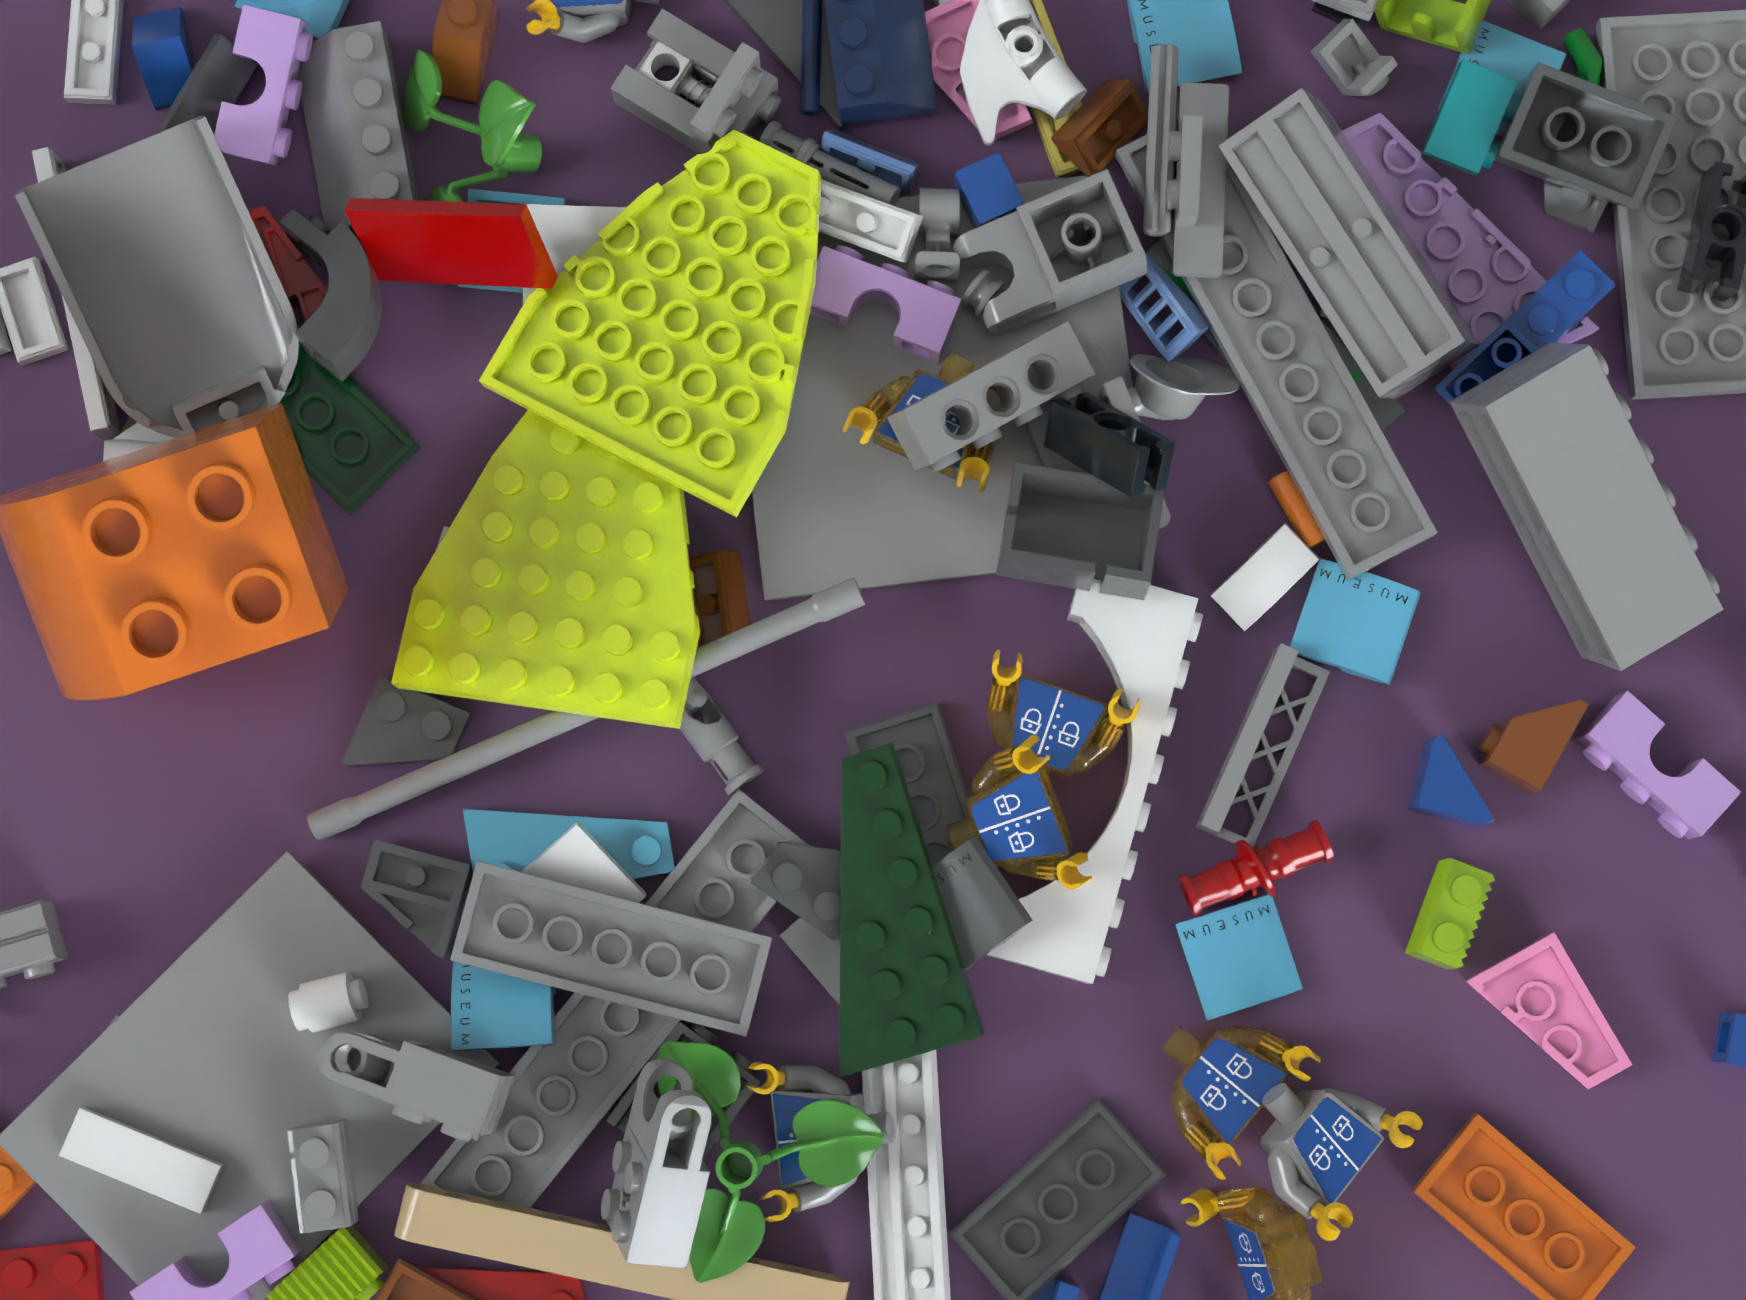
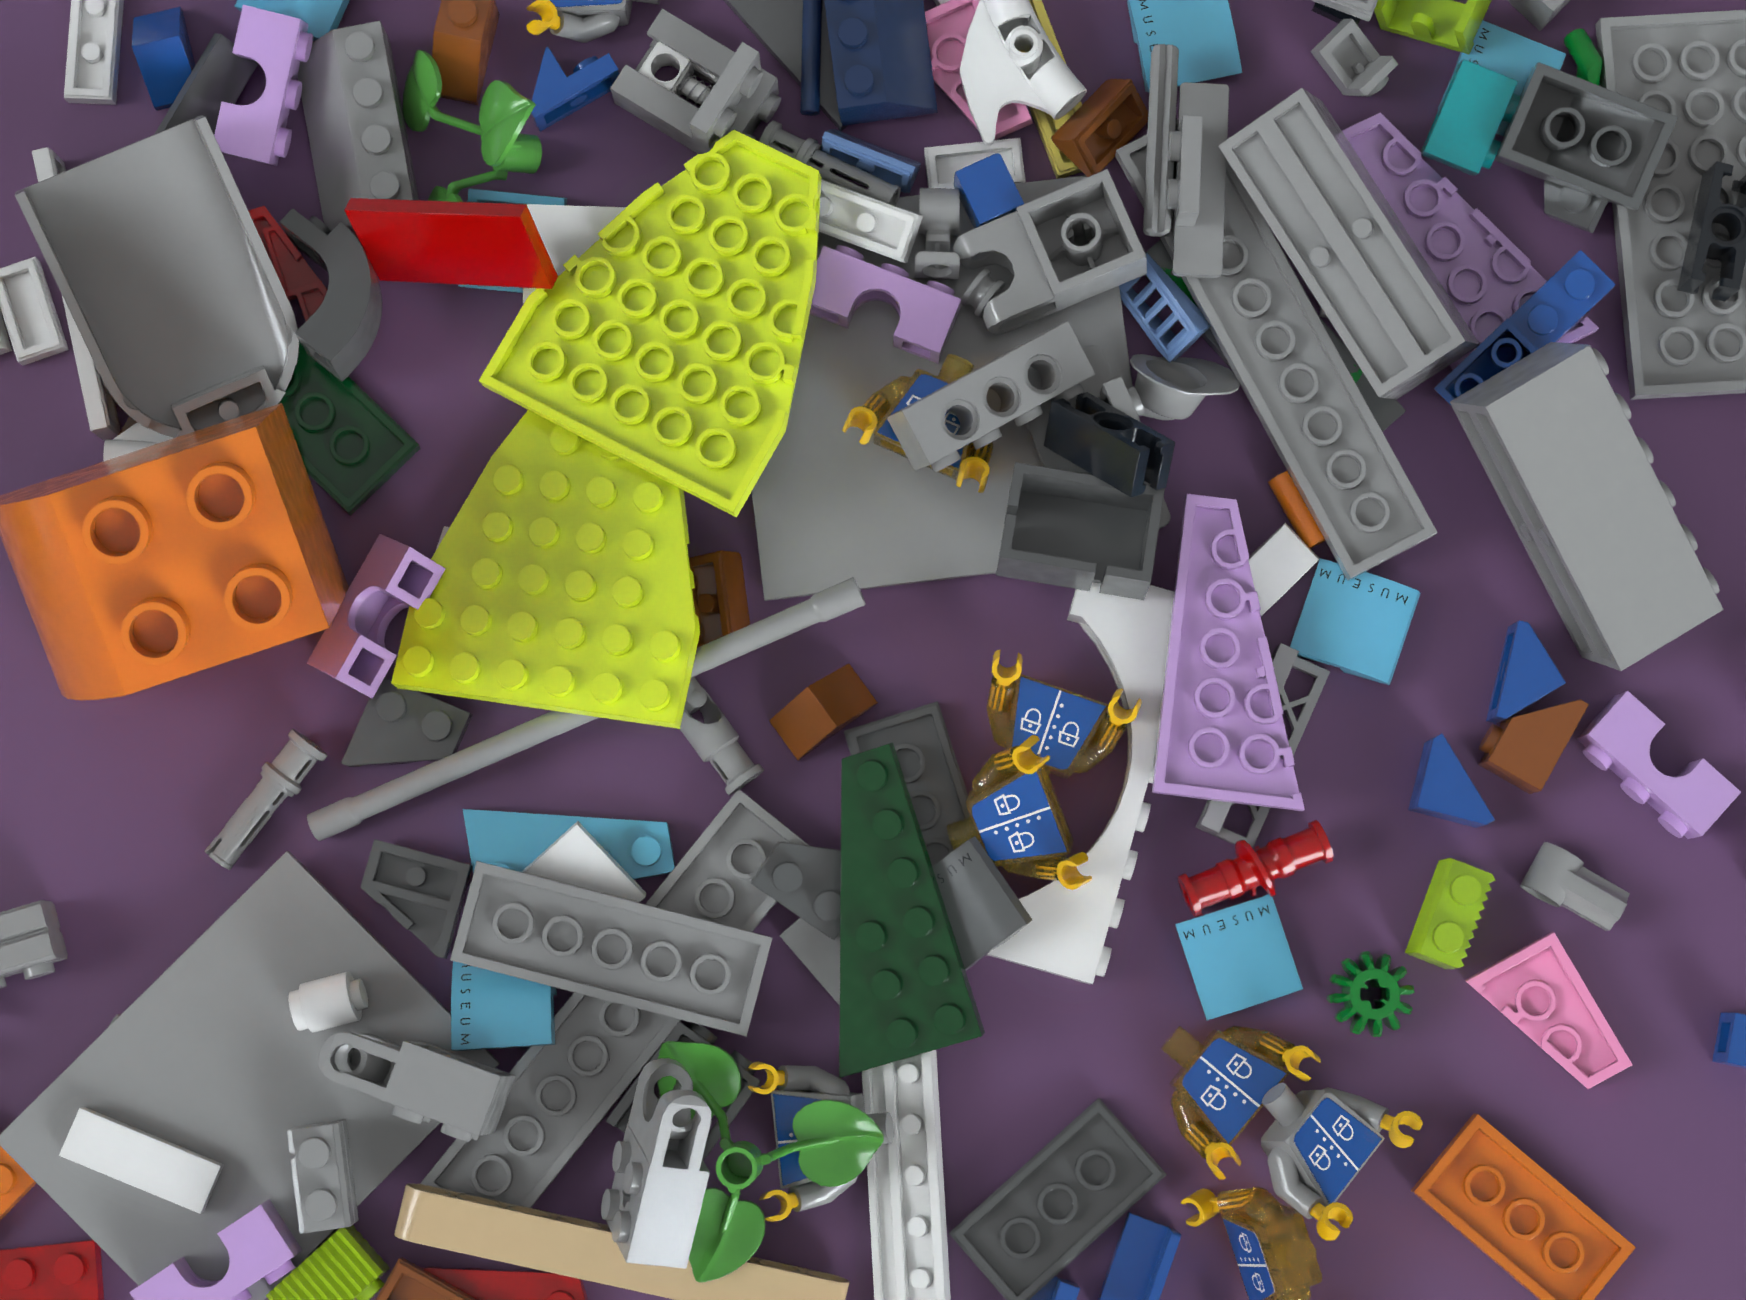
(278, 781): none -> light grey pin
(385, 585): none -> lavender arch
(562, 95): none -> blue slope
(822, 710): none -> dark orange slope
(945, 160): none -> white tile
(1220, 691): none -> lavender wing
(1363, 1009): none -> green gear
(1522, 674): none -> blue slope
(1562, 881): none -> light grey piece

